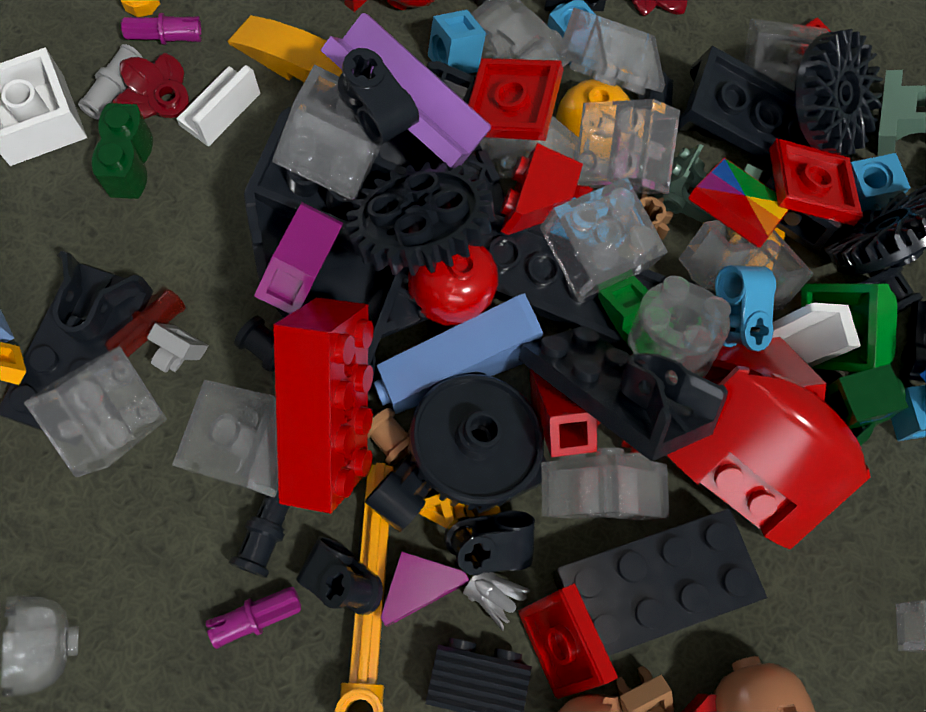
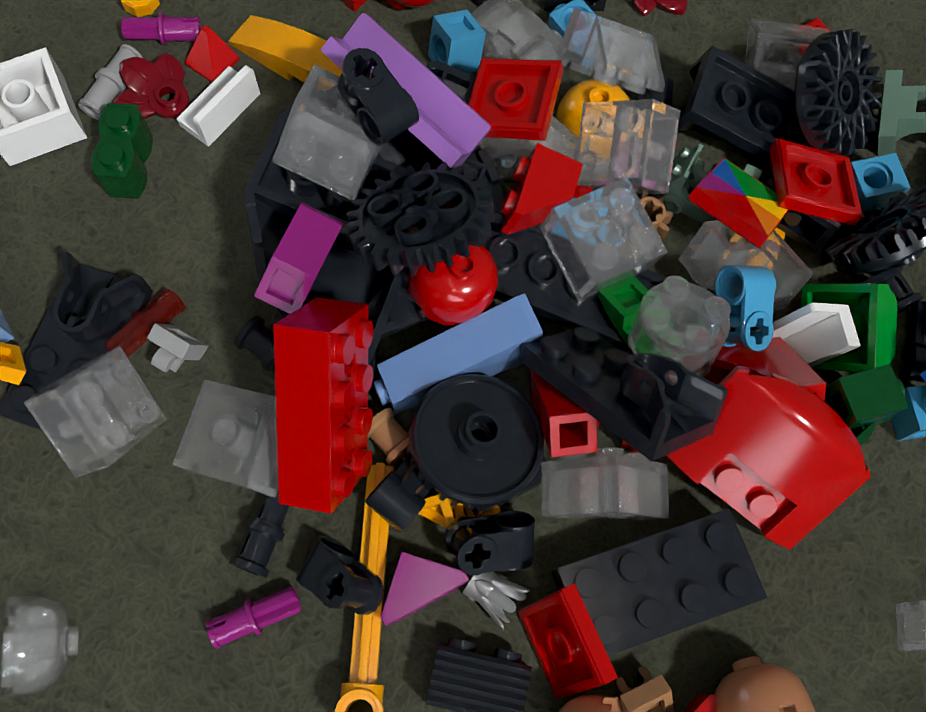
(210, 55): none -> red slope

